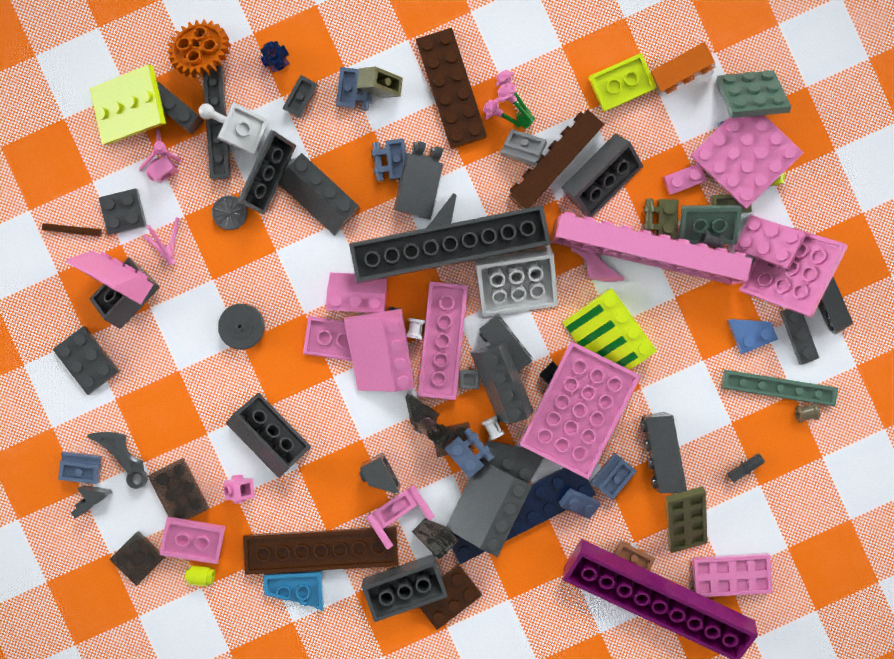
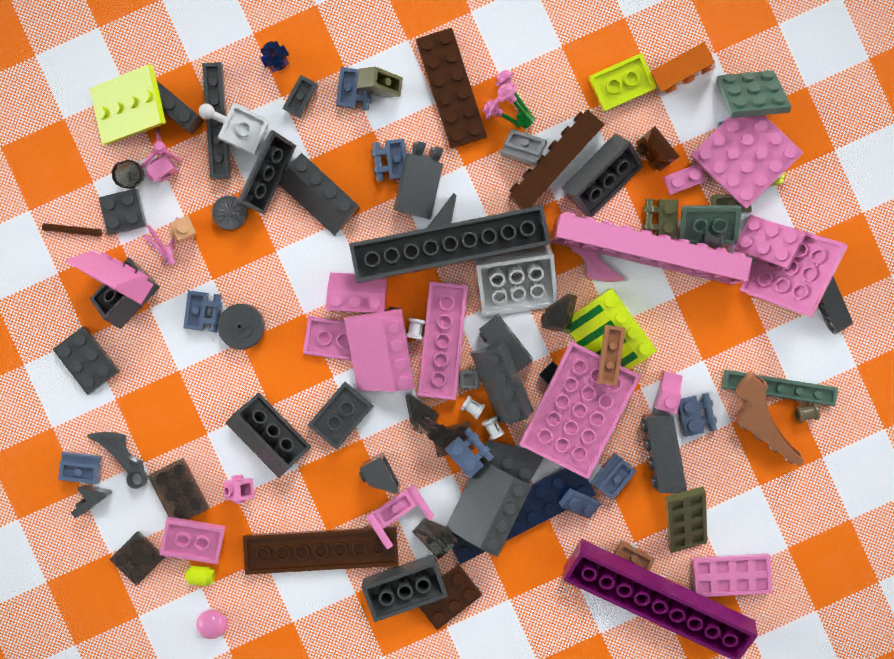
(128, 174): none -> clear smoke hair
(182, 229): none -> light nougat brick
(196, 311): none -> sand blue plate
(199, 48): orange gear -> none
(211, 624): none -> bright pink hair
(299, 587): dark azure wing -> none
(340, 415): none -> dark grey plate
(472, 407): none -> white bush
(560, 314): none -> clear smoke slope
(611, 355): none -> nougat plate
(656, 149): none -> reddish brown slope
(669, 392): none -> bright pink arch
(690, 415): none -> sand blue plate
(746, 467): dark grey axle -> none
(751, 334): medium blue wing -> none
(758, 420): none -> nougat arch
(799, 336): dark grey plate -> none

